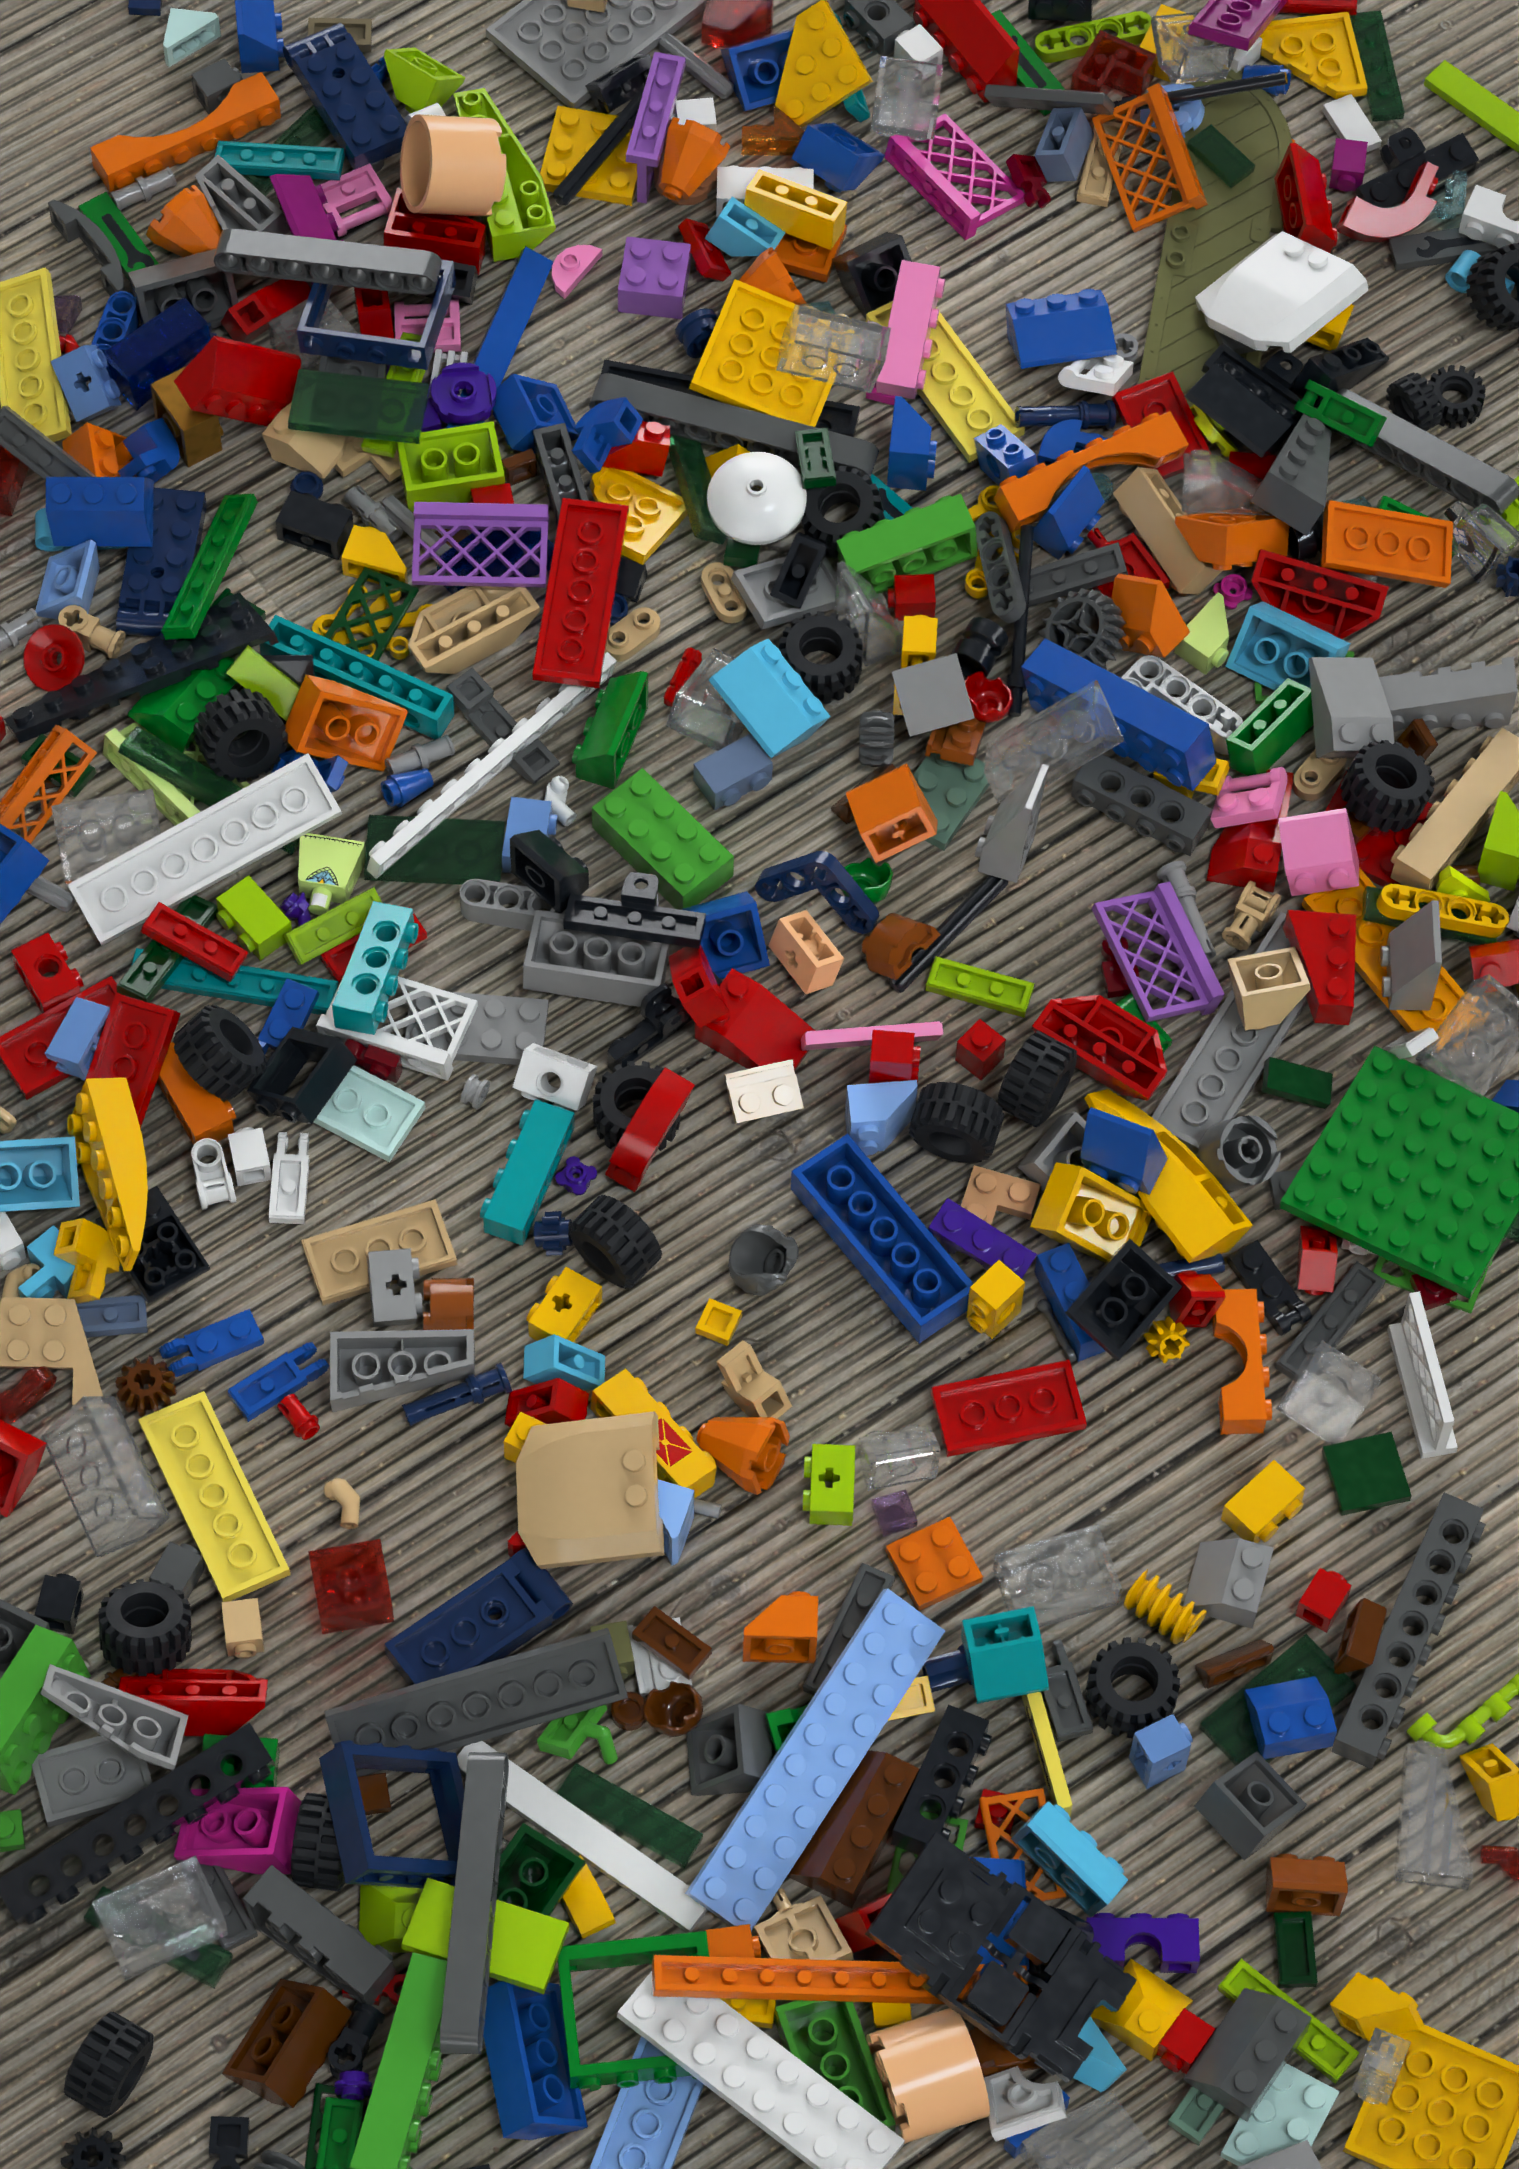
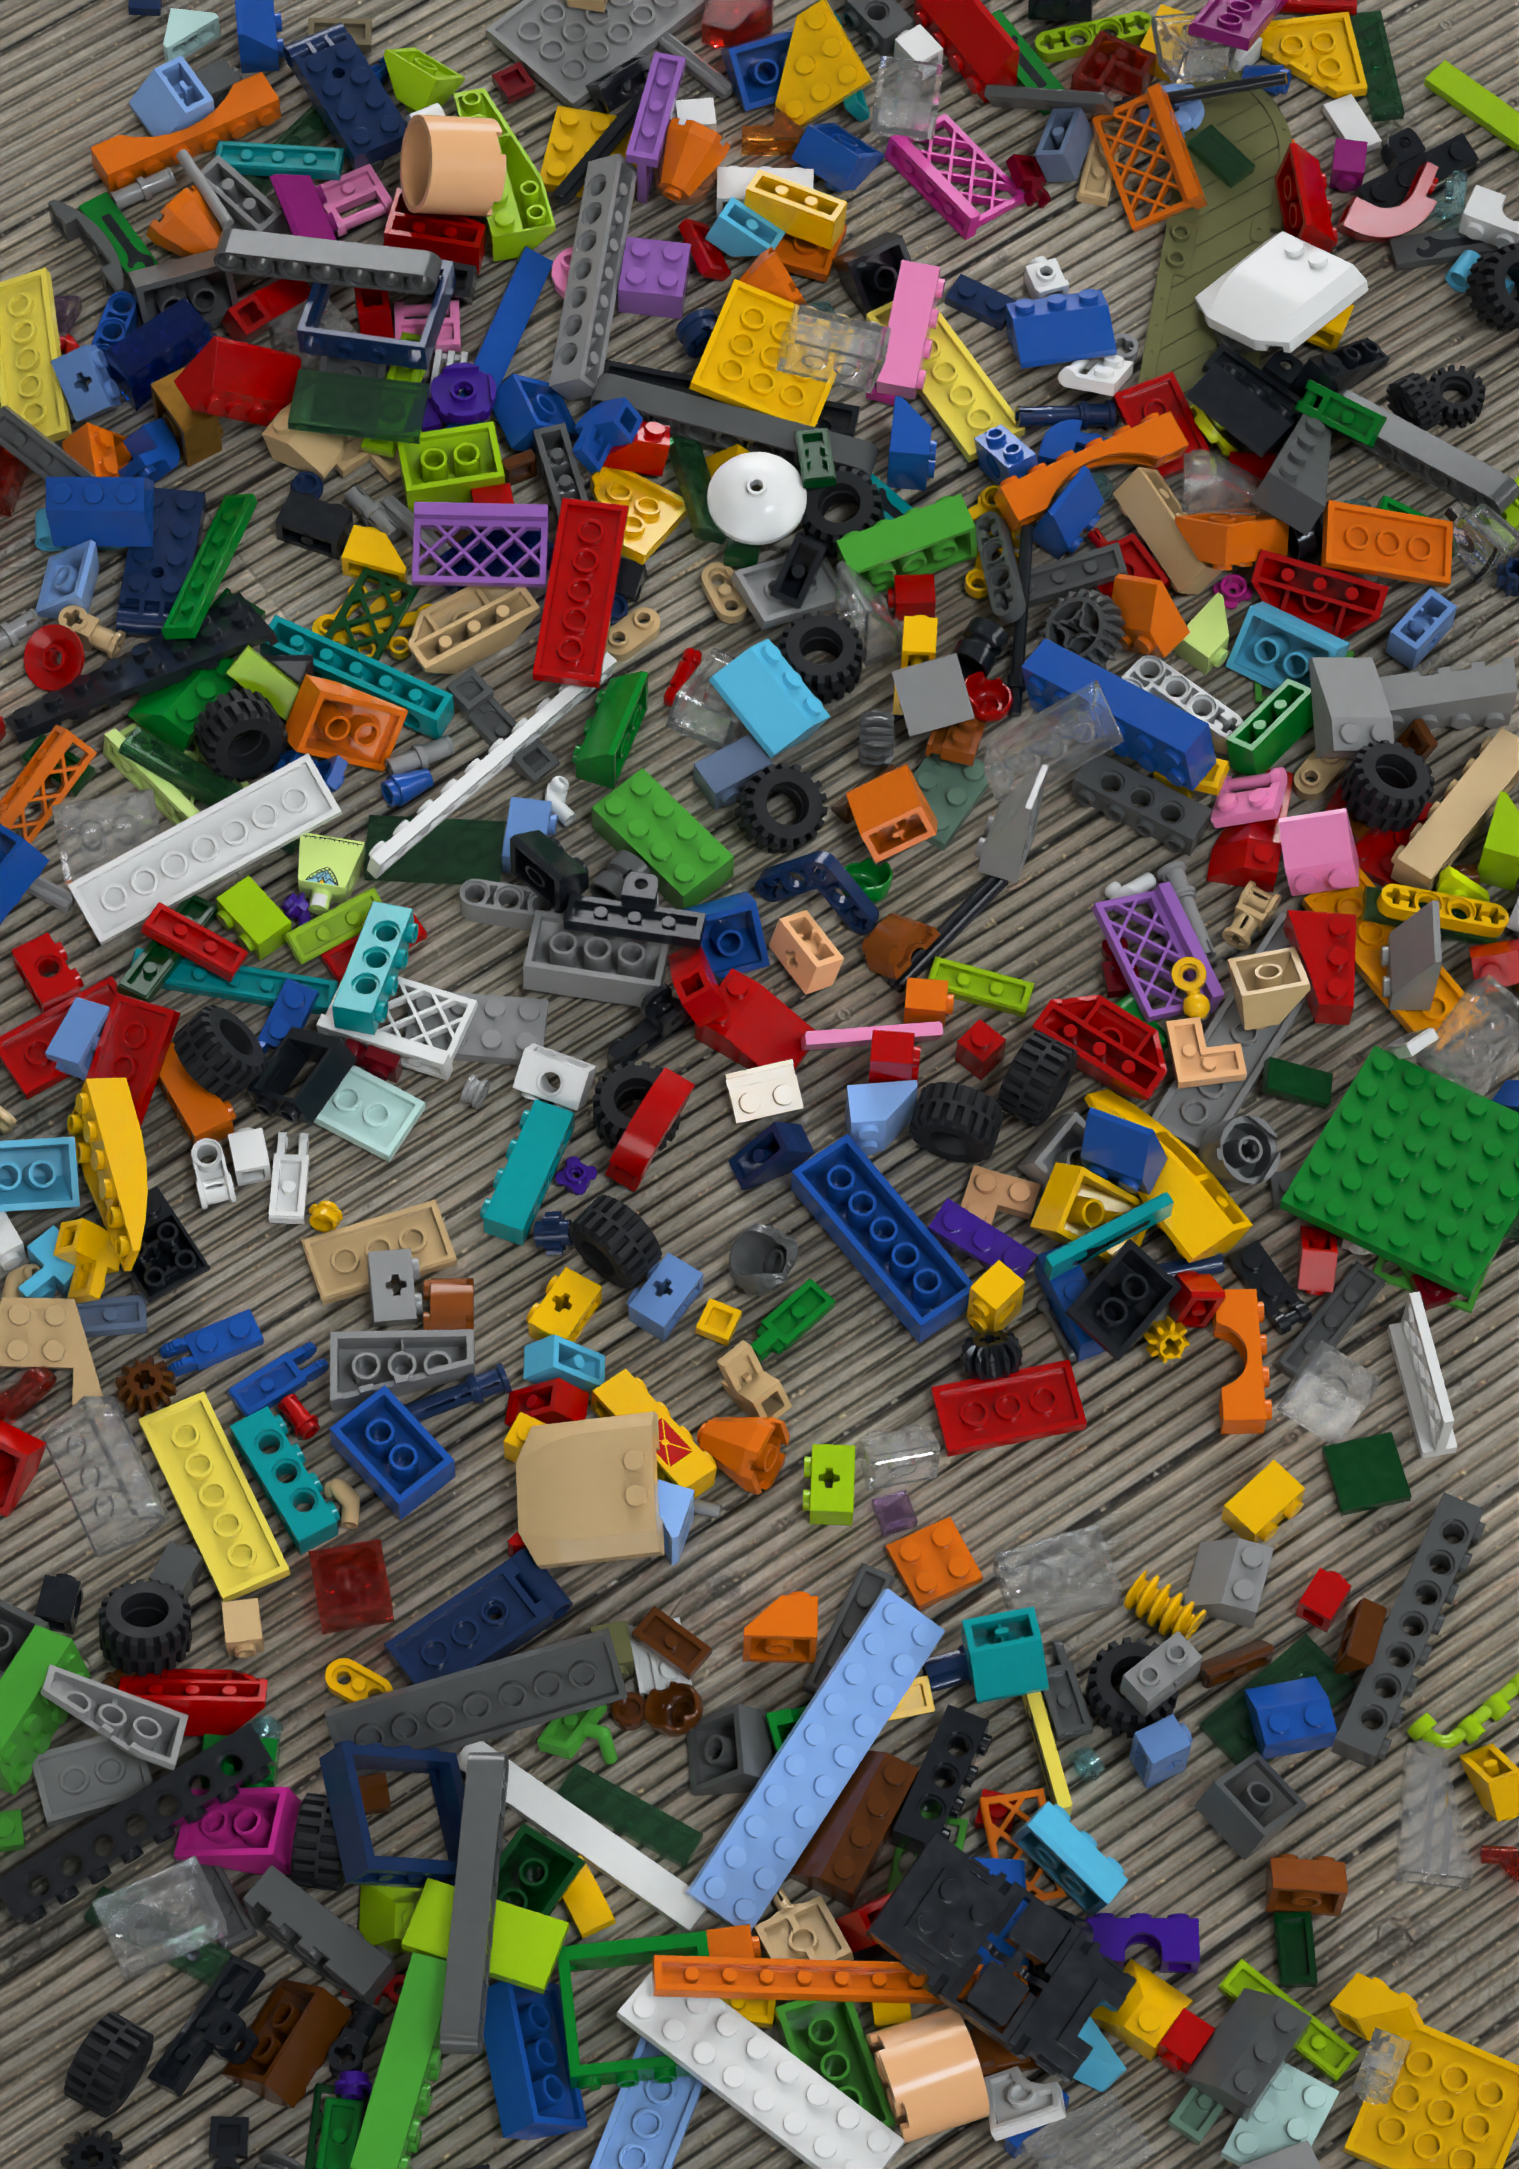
(171, 99): none -> light blue slope
(205, 189): none -> light grey bar
(211, 2028): none -> black plate
(267, 1727): none -> clear light blue plate
(304, 1528): none -> teal brick
(325, 1216): none -> yellow plate
(362, 1682): none -> yellow plate
(392, 1452): none -> blue brick
(513, 83): none -> dark red plate
(593, 277): none -> light grey brick
(610, 882): none -> dark grey wheel
(662, 1313): none -> medium blue brick
(771, 1154): none -> dark blue slope
(792, 1319): none -> green hinge
(801, 792): none -> black tyre
(927, 1001): none -> orange brick
(979, 301): none -> dark blue plate
(991, 1355): none -> black gear
(1044, 278): none -> white brick
(1088, 1764): none -> clear light blue plate
(1108, 1235): none -> teal tile
(1139, 885): none -> white arm
(1161, 1674): none -> light grey brick
(1195, 1003): none -> yellow plate
(1198, 1064): none -> light nougat plate
(1421, 629): none -> medium blue brick

